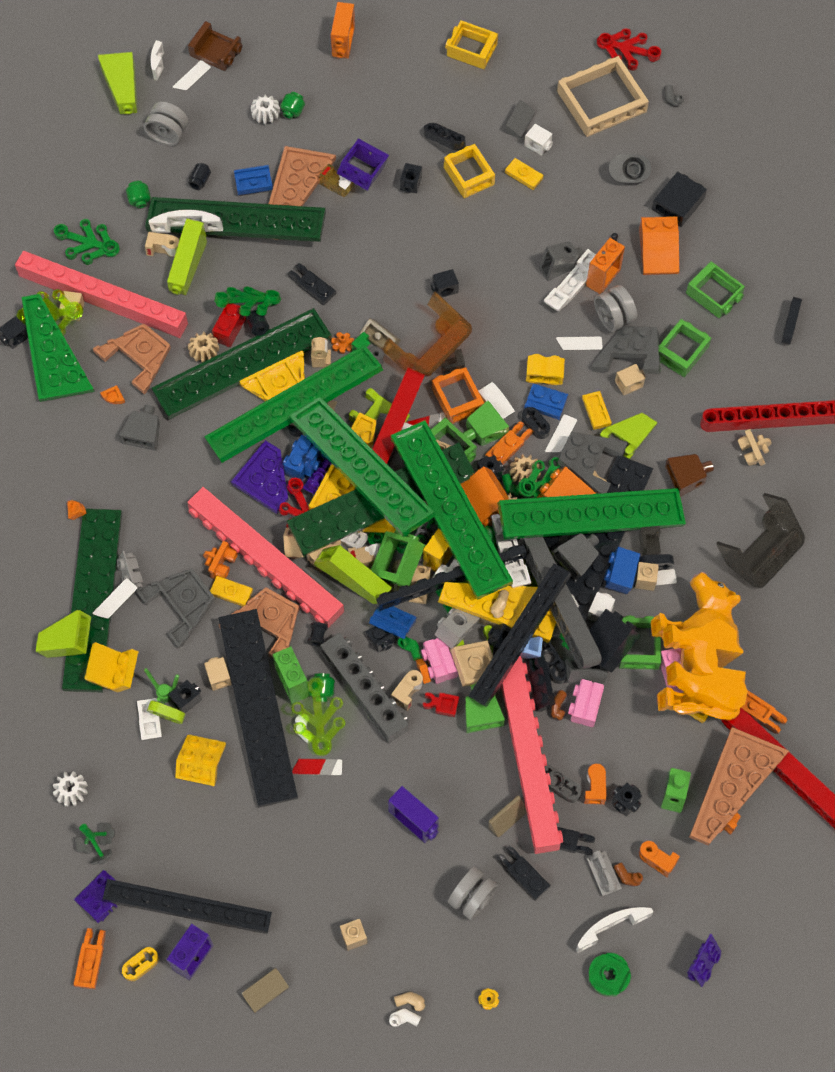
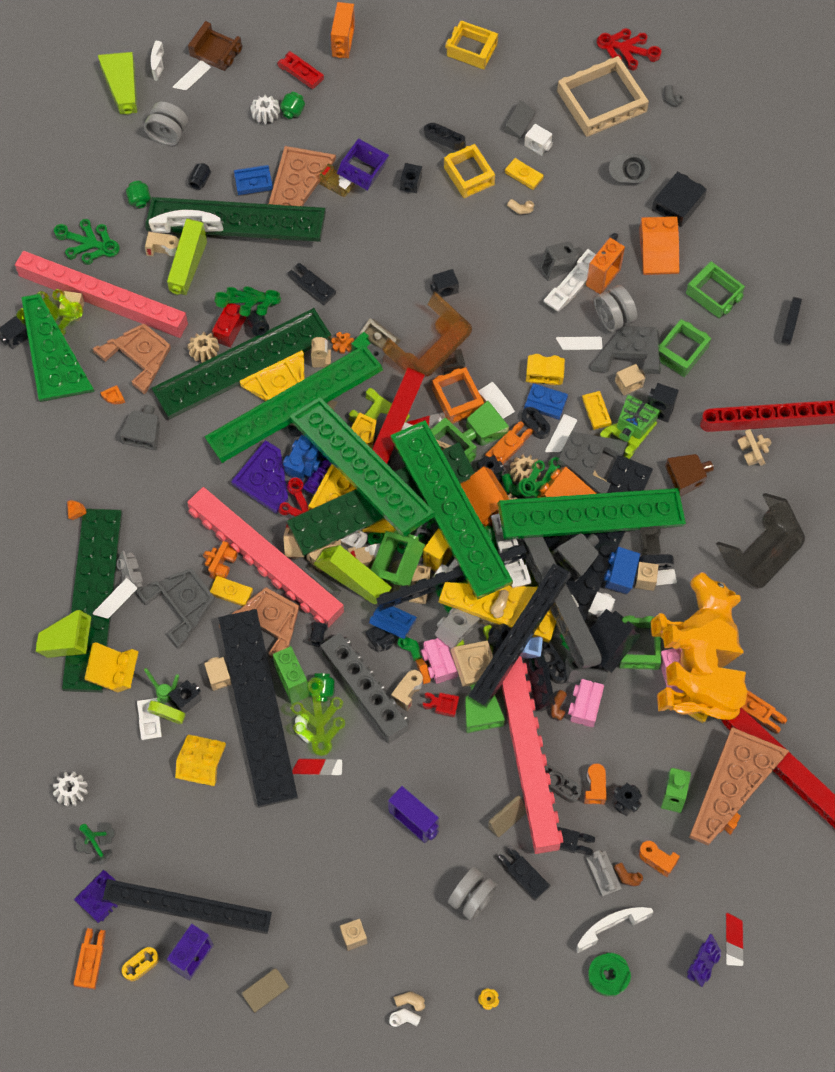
(301, 70): none -> red plate
(526, 208): none -> tan arm
(636, 418): none -> bright green torso
(663, 399): none -> black brick
(734, 940): none -> sticker

